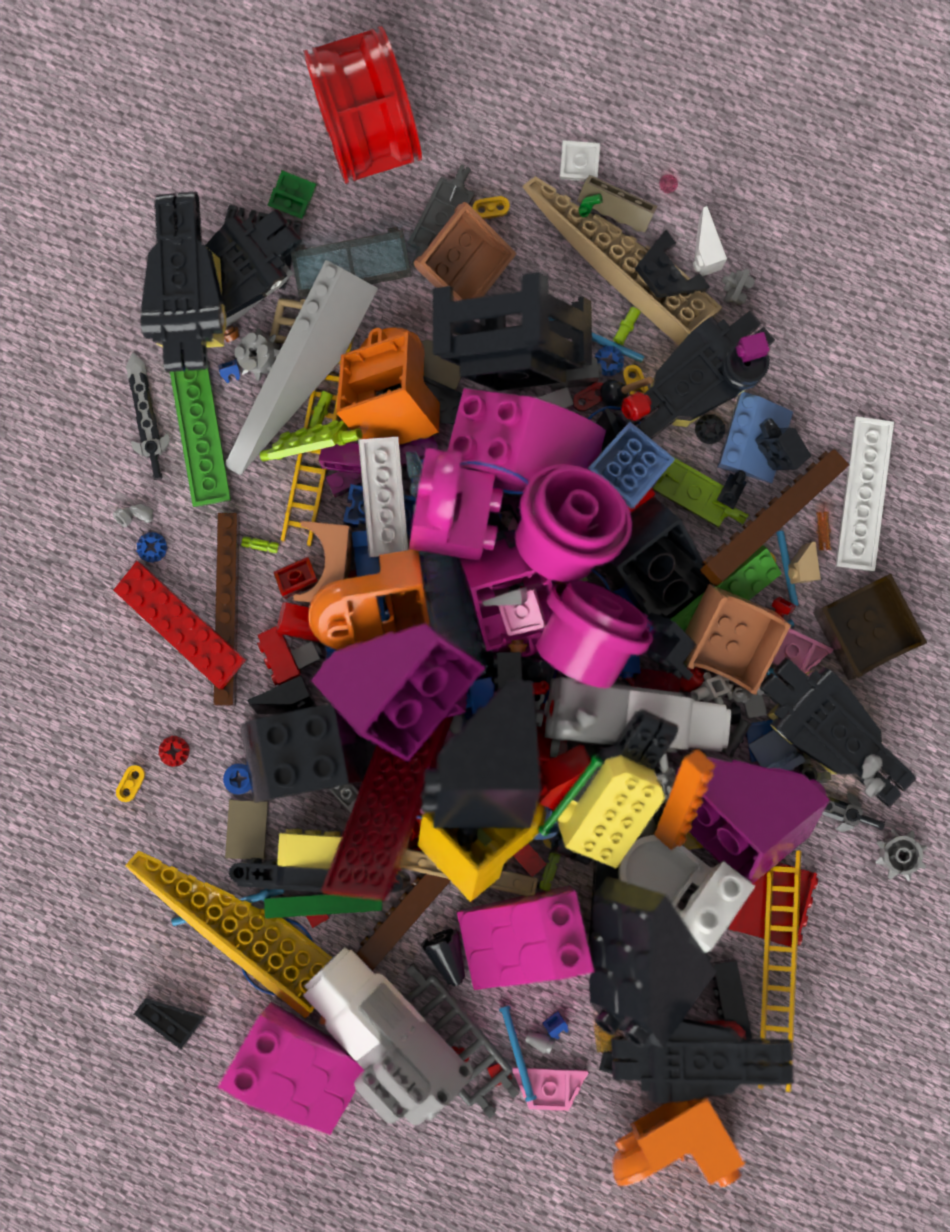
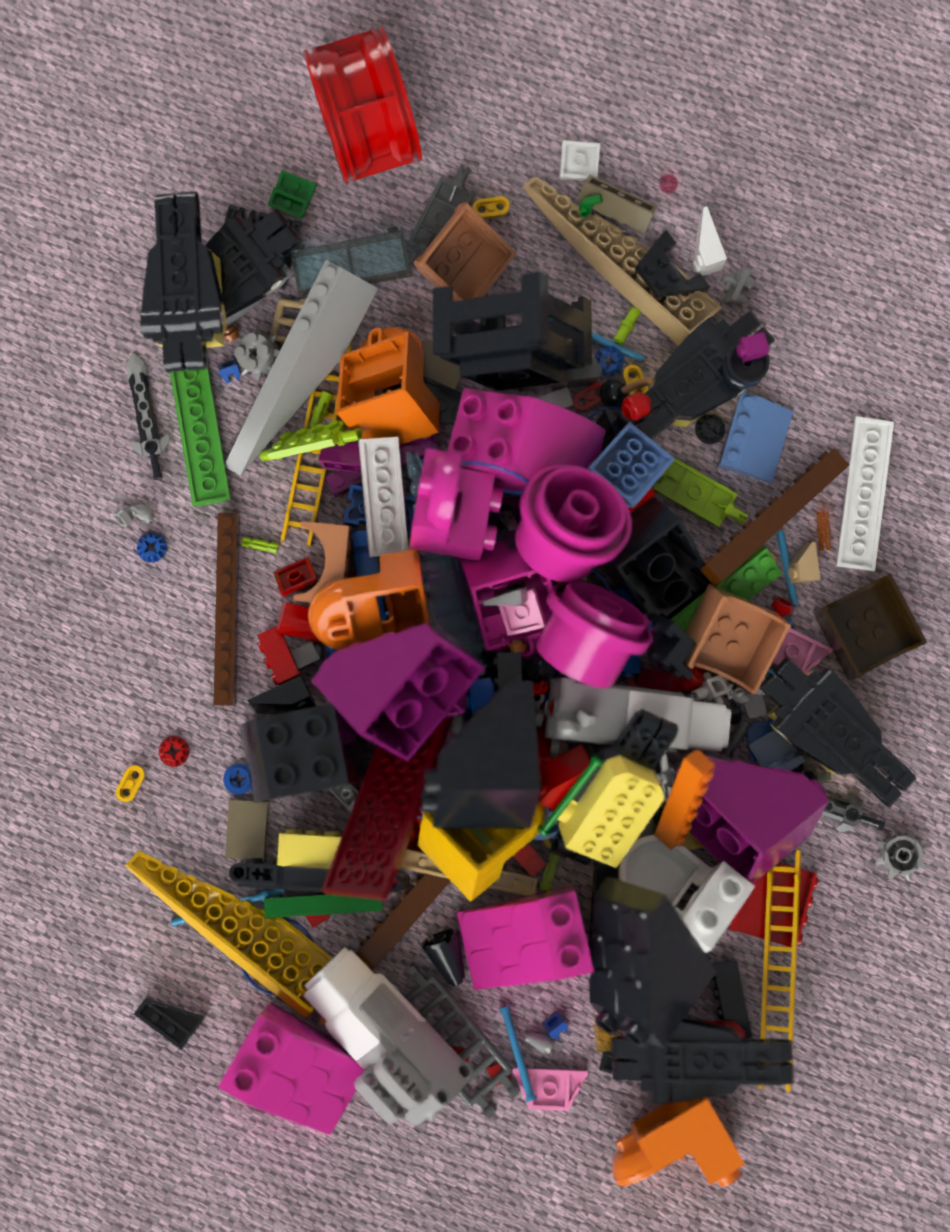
(179, 625): red plate -> none
(467, 836): black hinge -> none
(732, 489): black hinge -> none
(781, 446): black hinge -> none
(870, 767): light grey arm -> none

